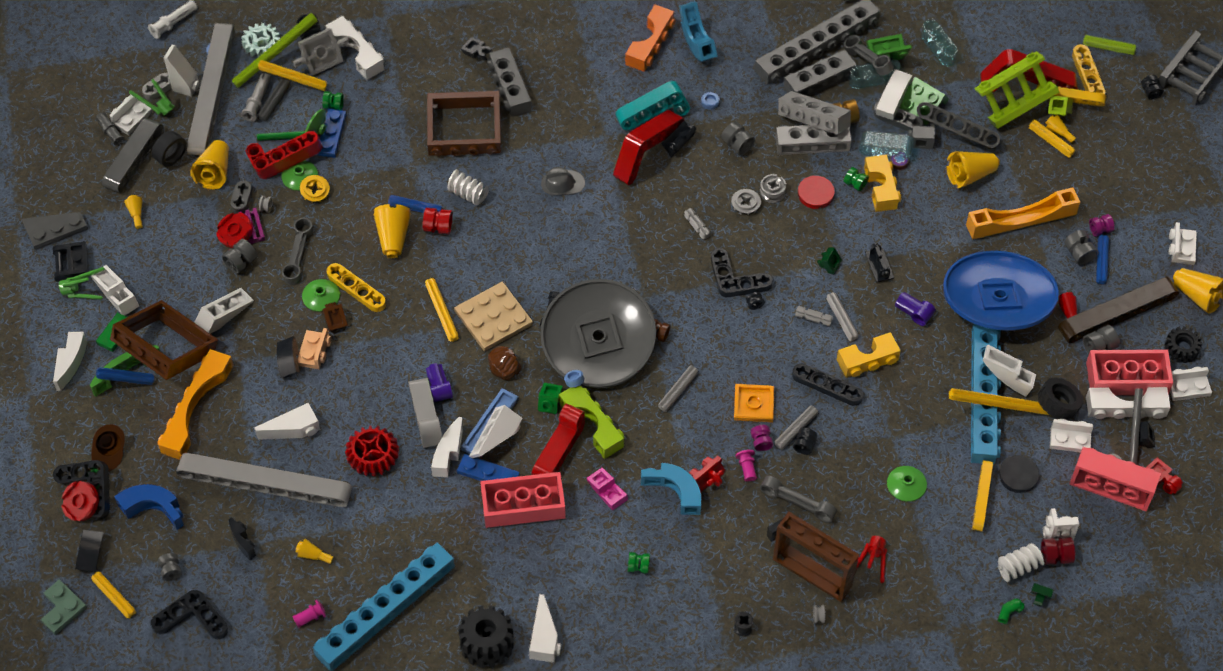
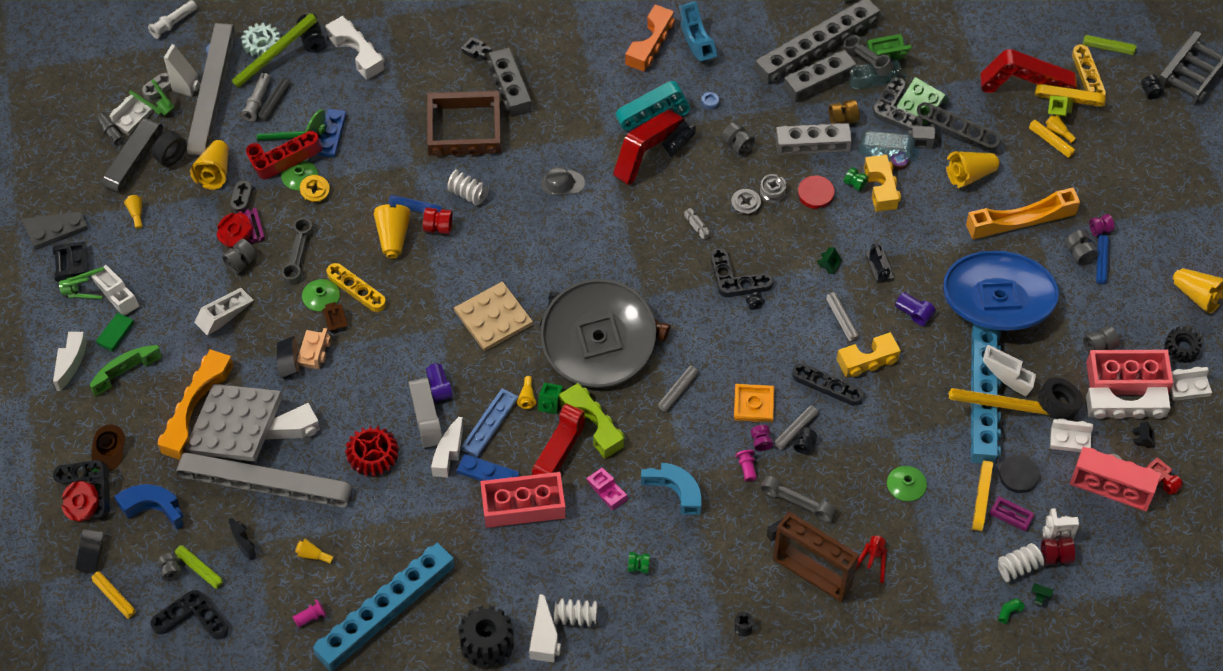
(66, 607): sand green plate -> none
(124, 336): reddish brown window -> none
(124, 376): blue axle -> none
(199, 567): none -> lime axle
(234, 422): none -> light grey plate
(265, 204): light grey bush -> none
(292, 75): yellow axle -> none
(320, 51): light grey plate -> none
(332, 100): green wheel -> none
(441, 309): yellow axle -> none
(499, 427): white slope -> none
(503, 363): reddish brown hair -> none
(526, 398): none -> yellow cone
(574, 378): medium blue tile -> none
(575, 612): none -> white piece
(709, 474): red hips -> none
(814, 112): light grey brick -> none
(814, 316): light grey axle -> none
(818, 614): light grey bush -> none
(893, 94): white slope -> none
(939, 43): clear light blue beam -> none
(1010, 516): none -> magenta tile
(1028, 101): lime fence -> none
(1068, 304): red cone -> none
(1118, 309): dark brown beam -> none
(1135, 425): dark grey bar -> none
(1183, 245): white bracket -> none

